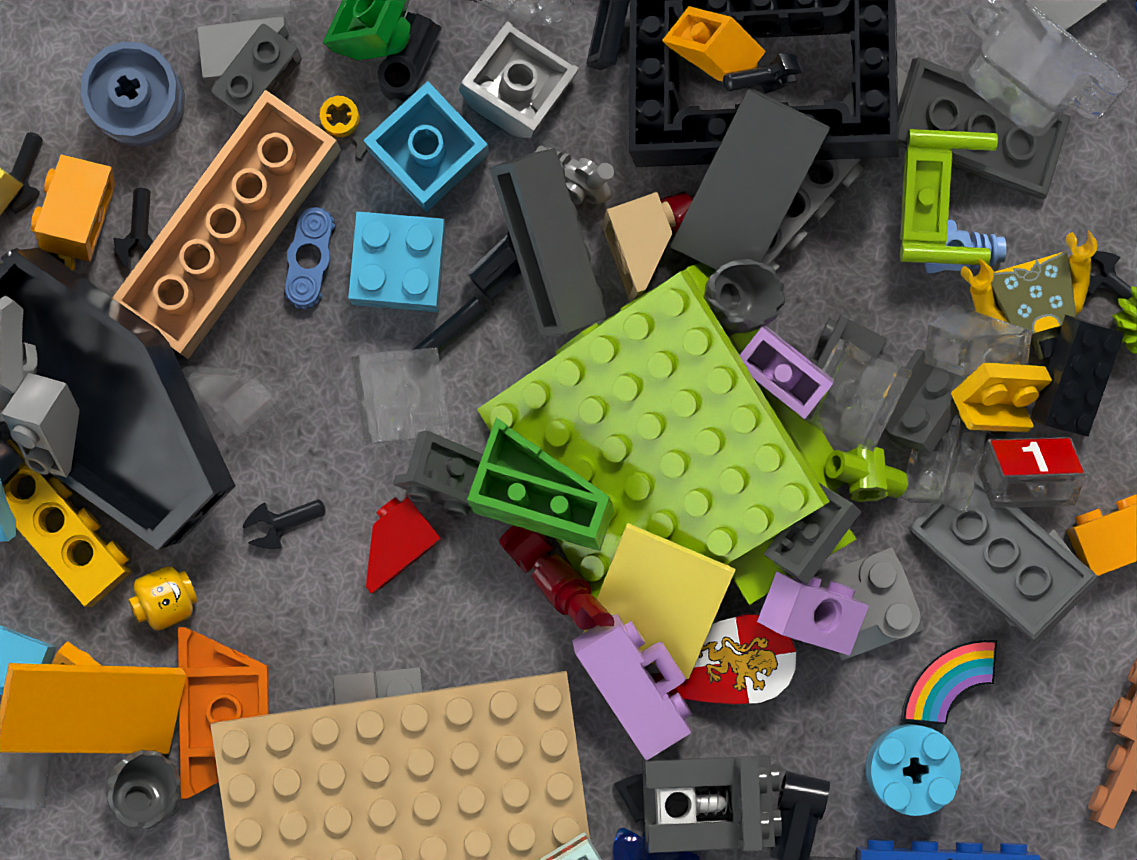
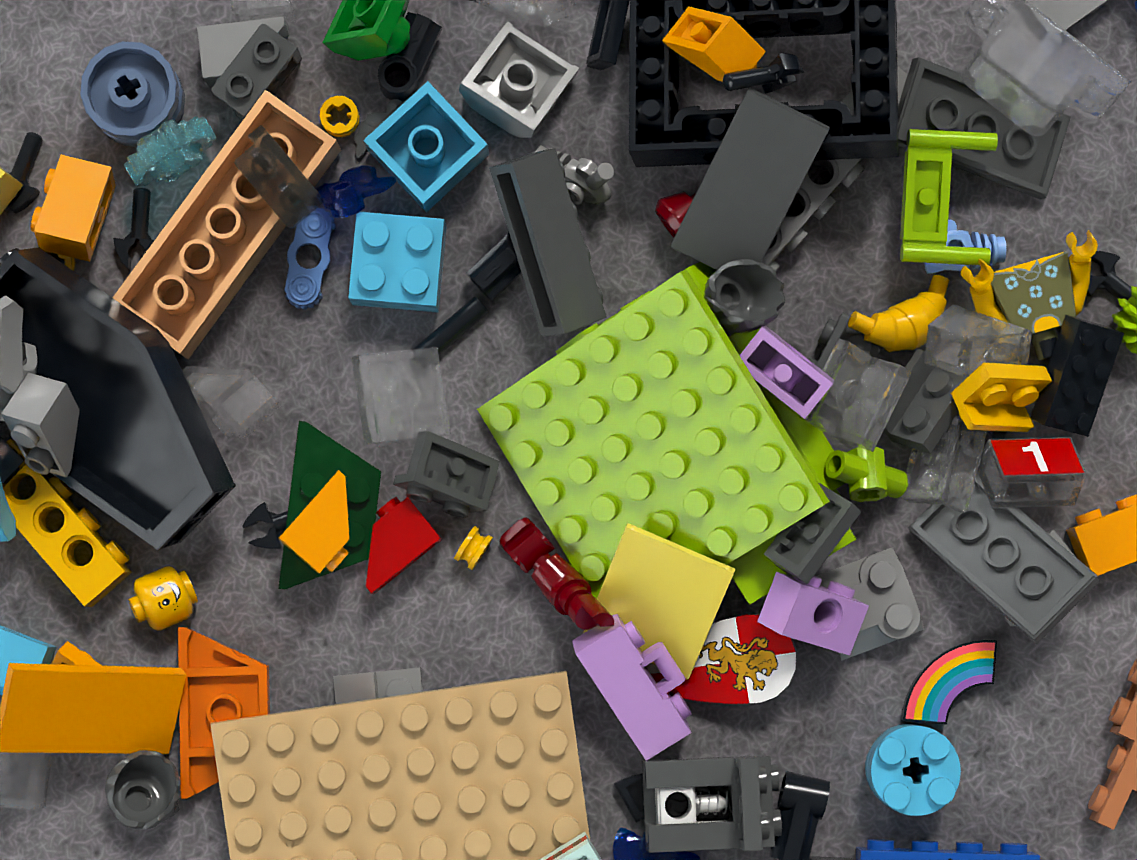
(170, 151): none -> clear light blue gear
(278, 179): none -> clear smoke bracket
(315, 463): none -> dark green wing
(322, 527): none -> light orange slope
(354, 185): none -> clear blue plate
(473, 548): none -> yellow bush
(536, 492): bright green wedge -> none
(637, 239): tan slope -> none
(905, 323): none -> yellow piece

